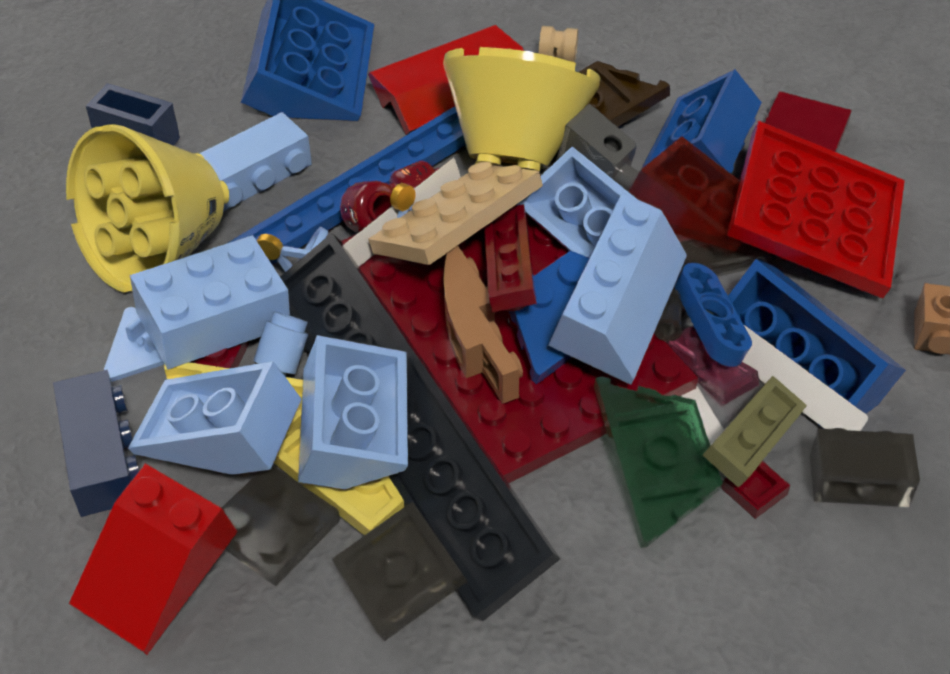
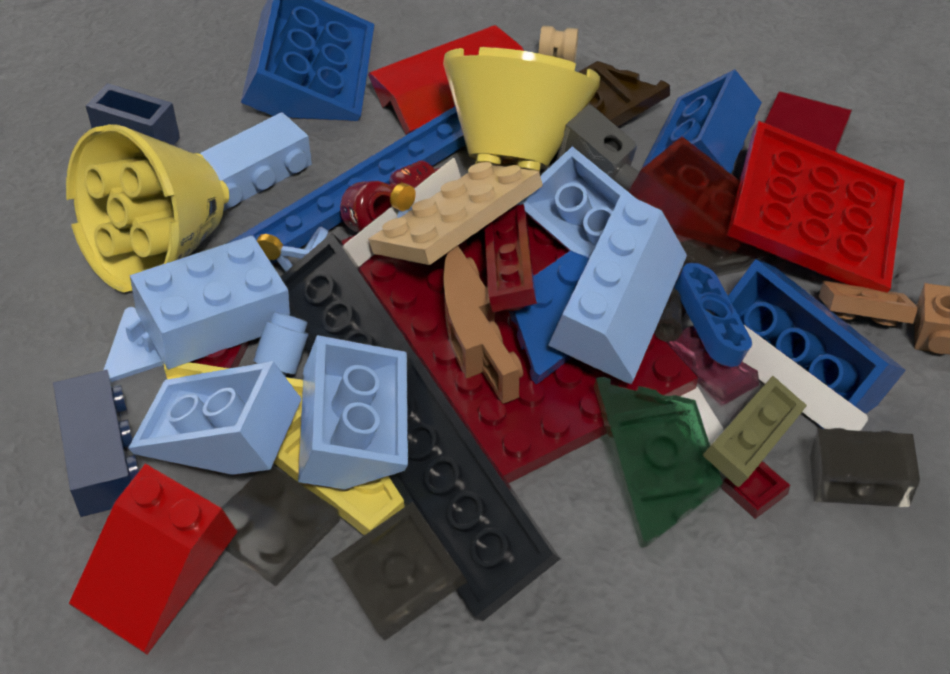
(882, 307): none -> medium nougat plate

